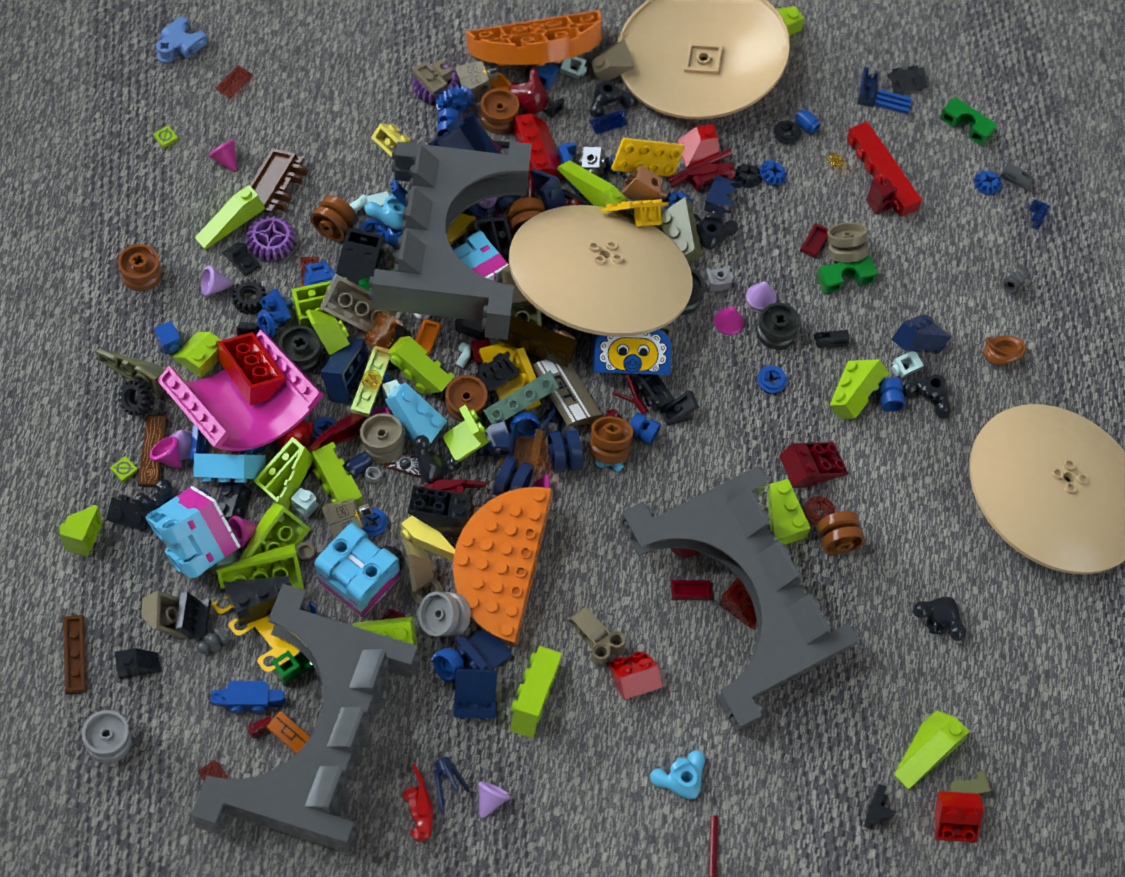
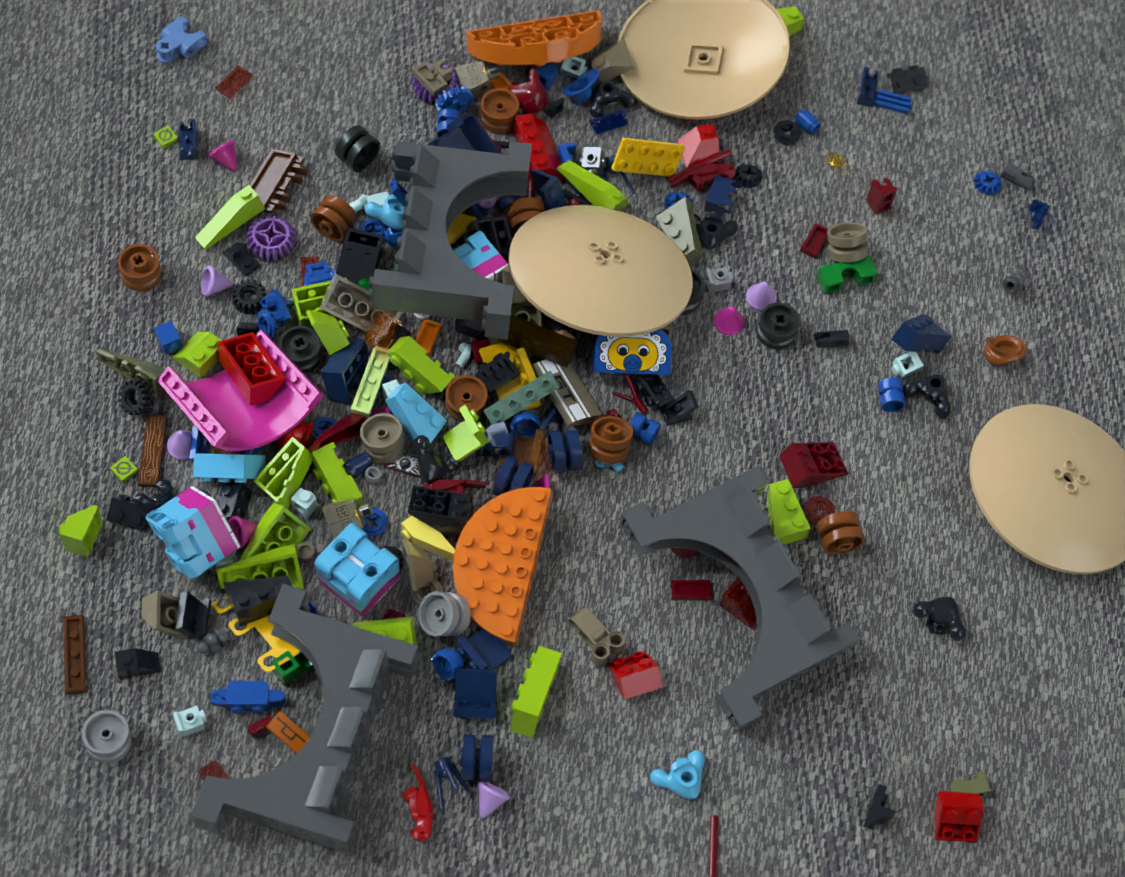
(167, 452): dark pink hat -> none
(188, 141): none -> dark blue hinge
(189, 727): none -> light aqua brick
(357, 148): none -> pearl dark grey wheel
(371, 379): clear yellow tile -> none
(387, 137): light yellow brick -> none
(477, 757): none -> dark blue wheel
(582, 87): none -> blue piece
(643, 185): nougat torso -> none
(646, 212): yellow bracket -> none
(769, 176): blue gear -> none
(776, 373): blue gear -> none
(855, 387): lime wedge -> none
(881, 164): red brick -> none
(932, 743): lime wedge -> none
(957, 112): green arch -> none

